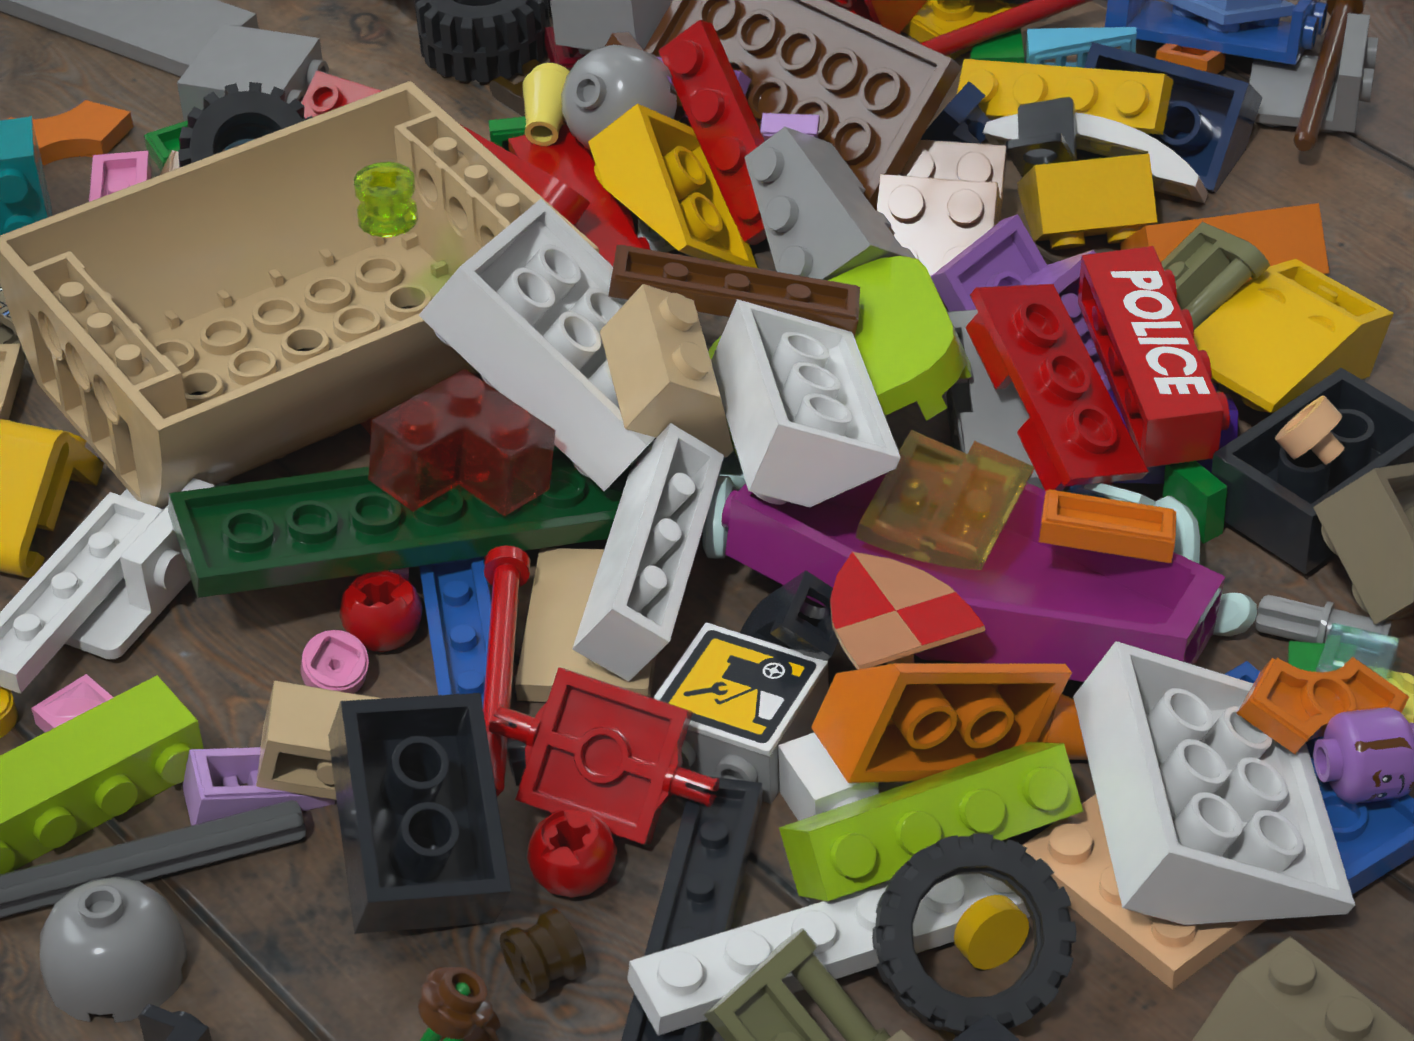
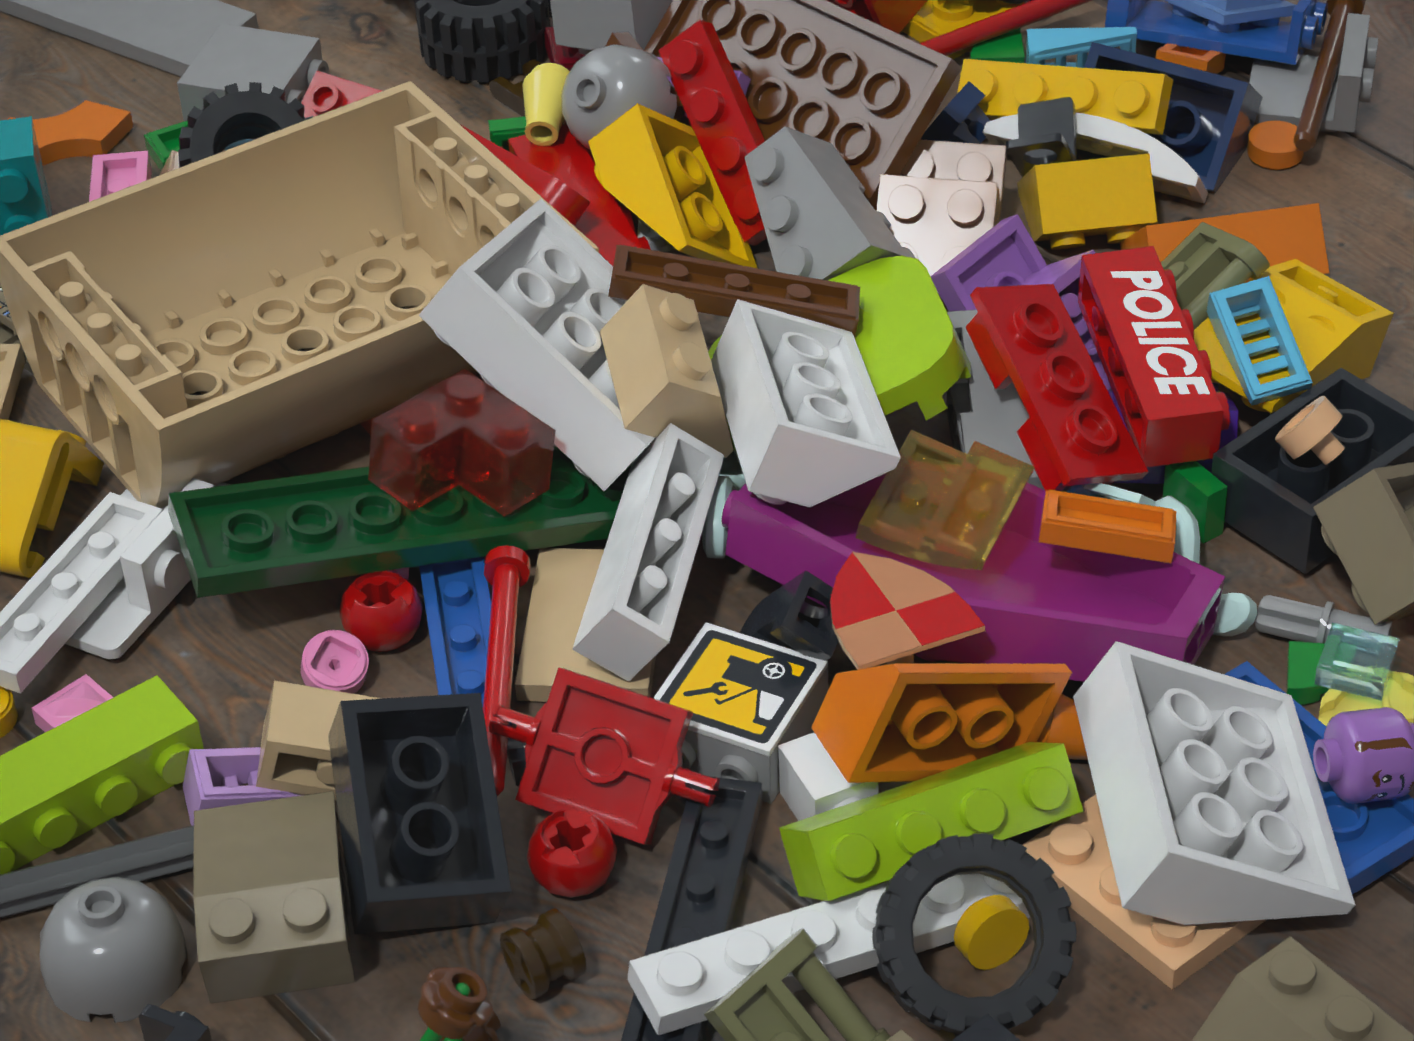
(270, 898): none -> dark tan slope
(385, 199): clear neon green wheel -> none
(803, 123): lavender tile -> none
(1246, 300): none -> medium azure slope
(1273, 145): none -> orange tile
(1299, 703): orange tile -> none

